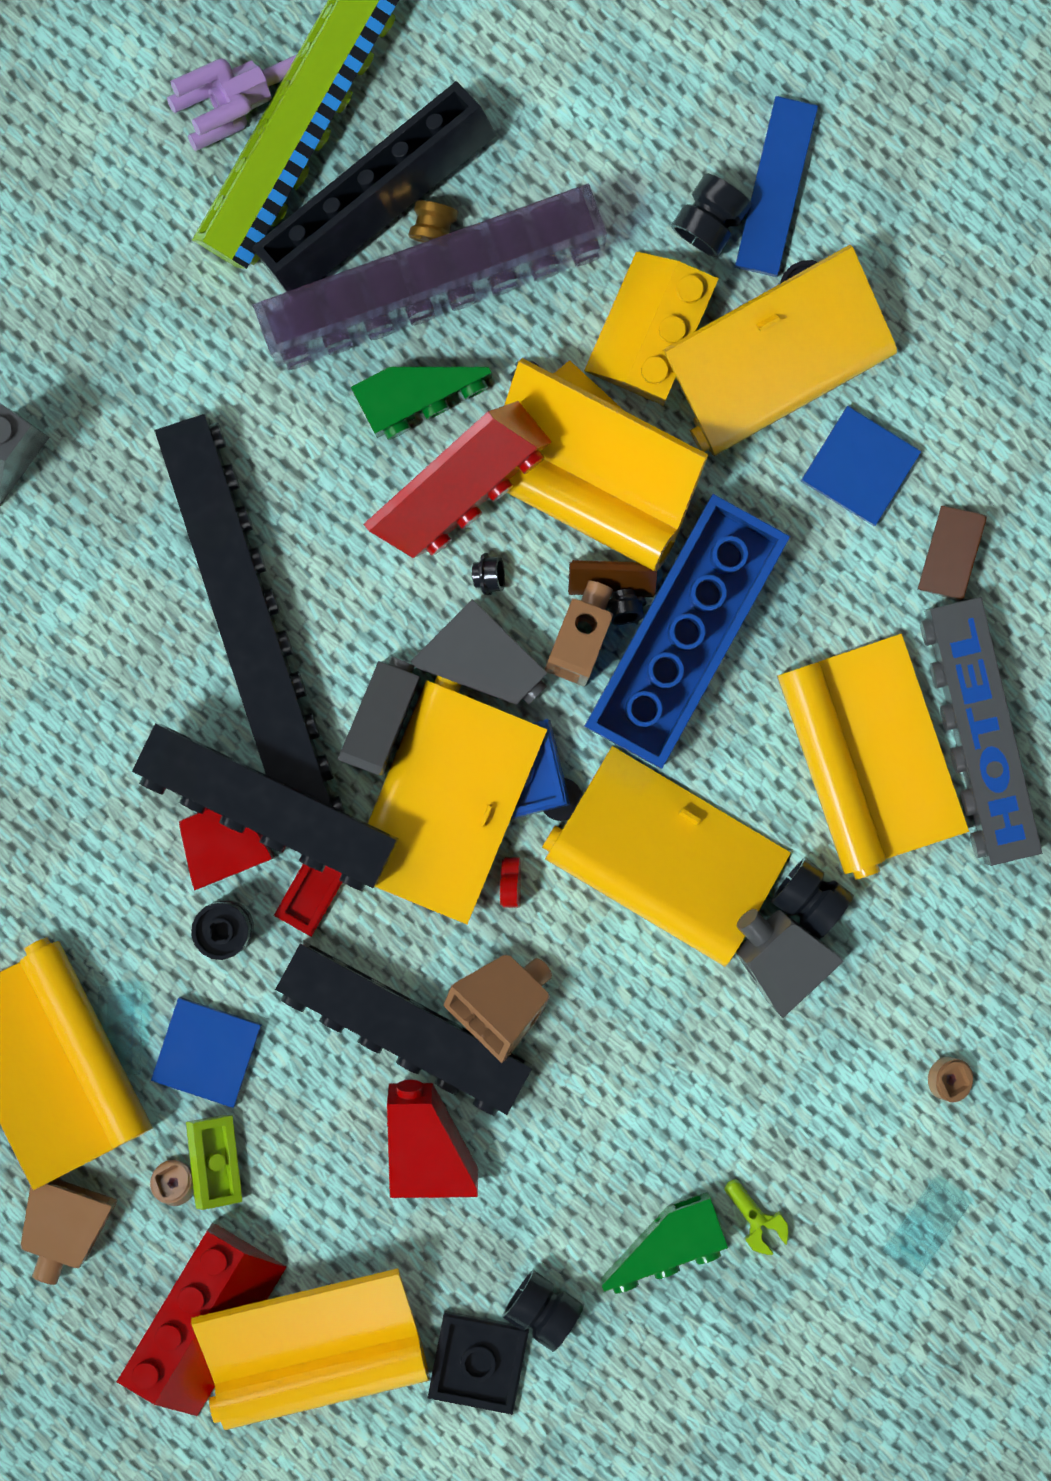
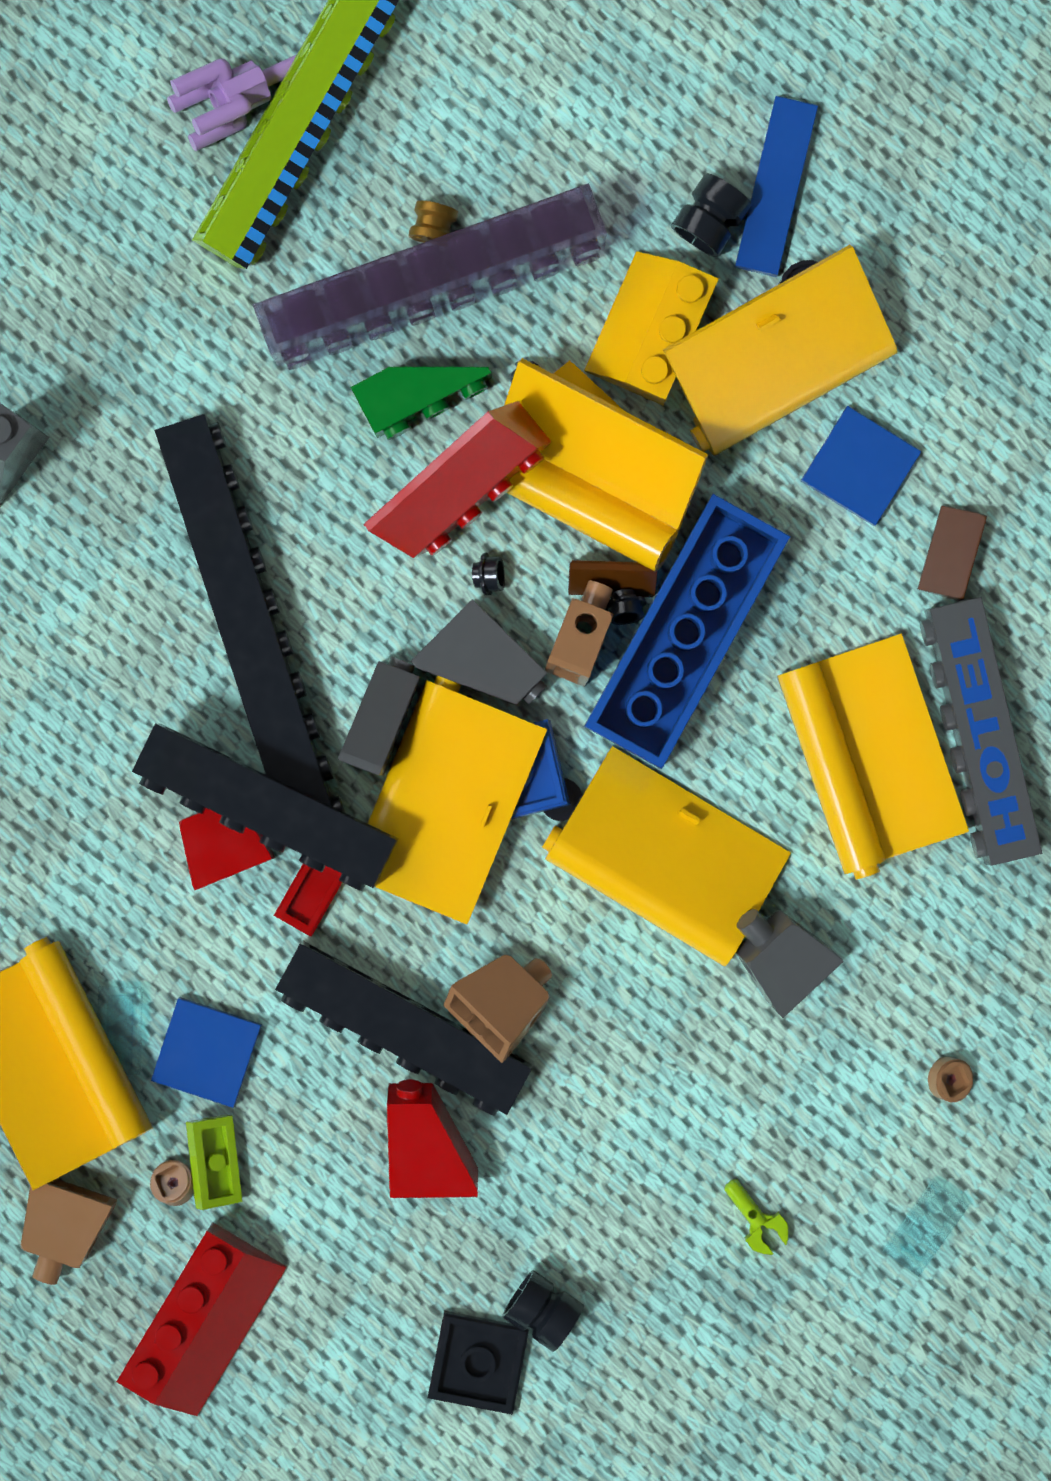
(222, 929): black wheel -> none
(311, 1349): yellow door -> none
(375, 189): black brick -> none
(510, 882): red tile -> none
(675, 1237): green slope -> none
(812, 898): black wheel -> none

